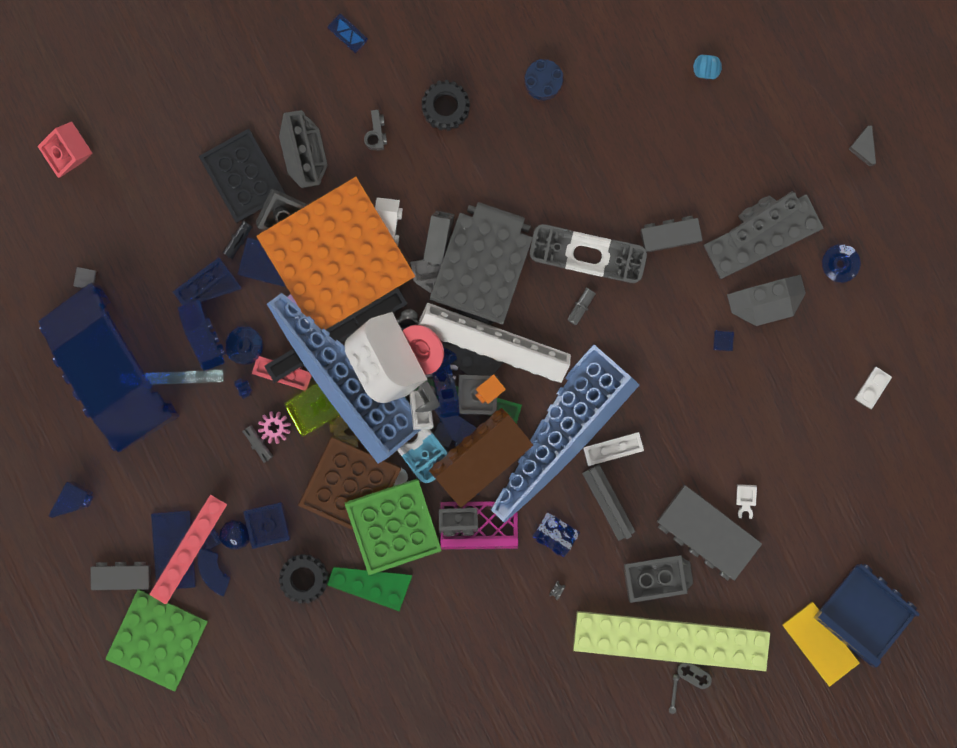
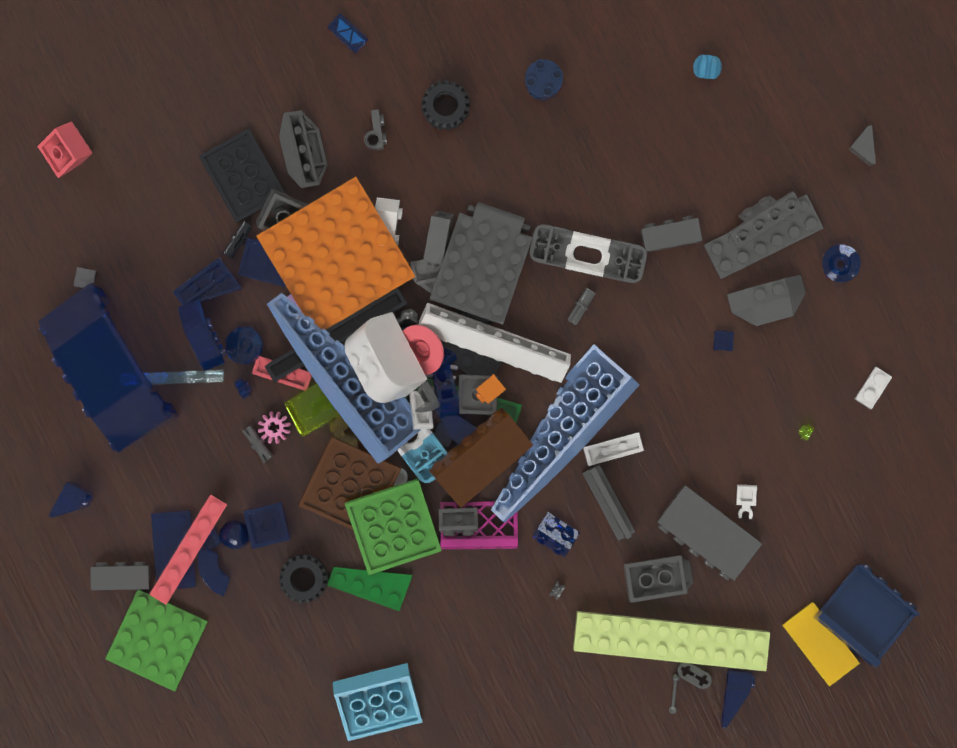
(377, 702): none -> medium azure slope
(736, 691): none -> clear blue slope
(806, 432): none -> clear neon green plate

